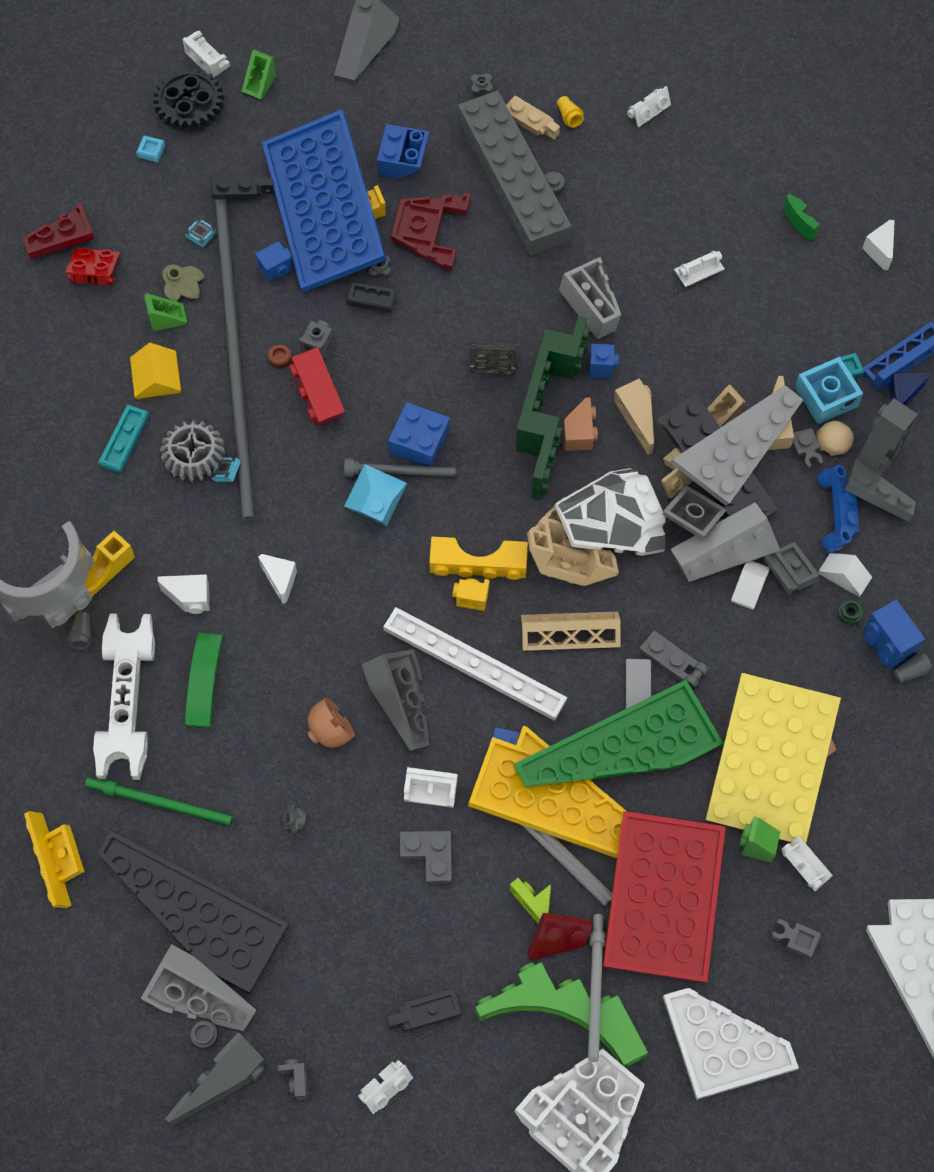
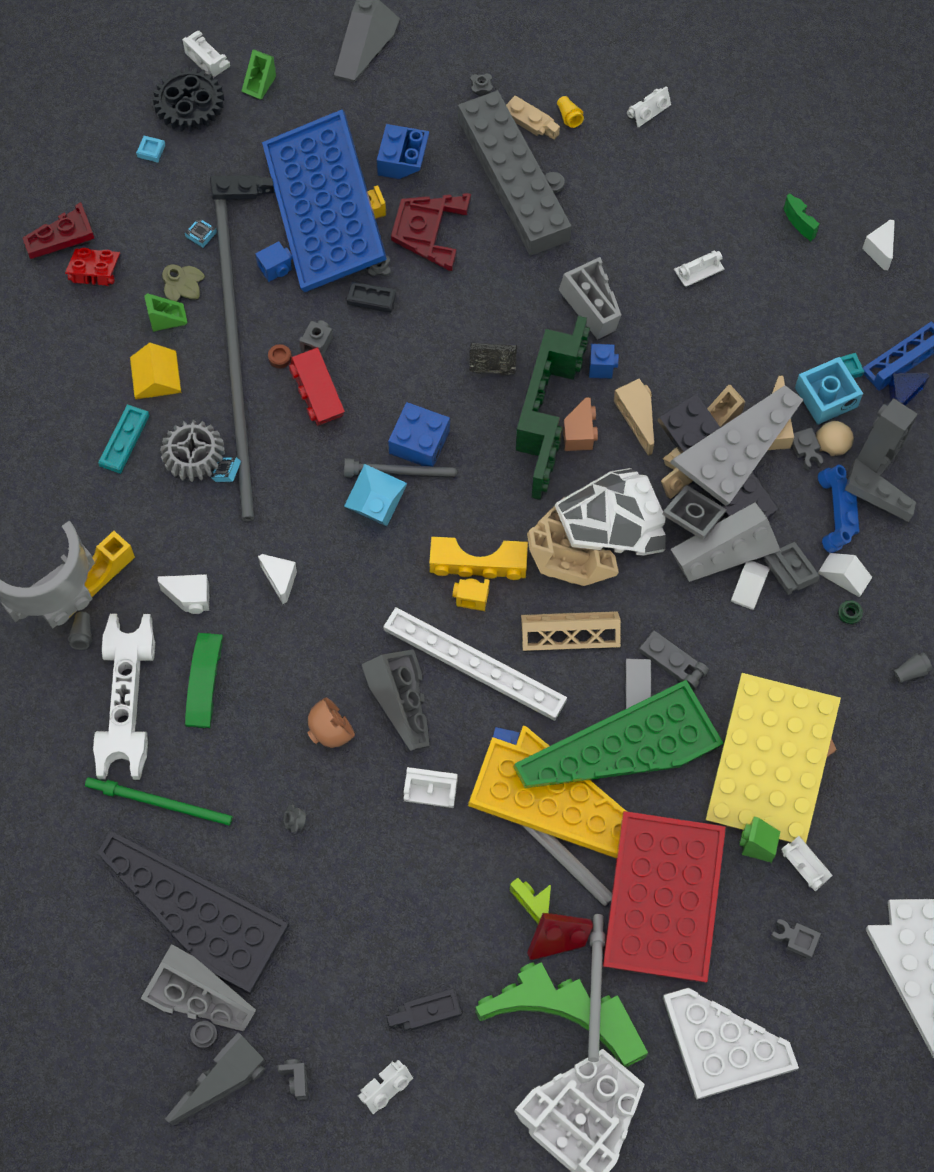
(56, 857): yellow bracket -> none
(432, 846): dark grey plate -> none
(893, 635): blue brick -> none

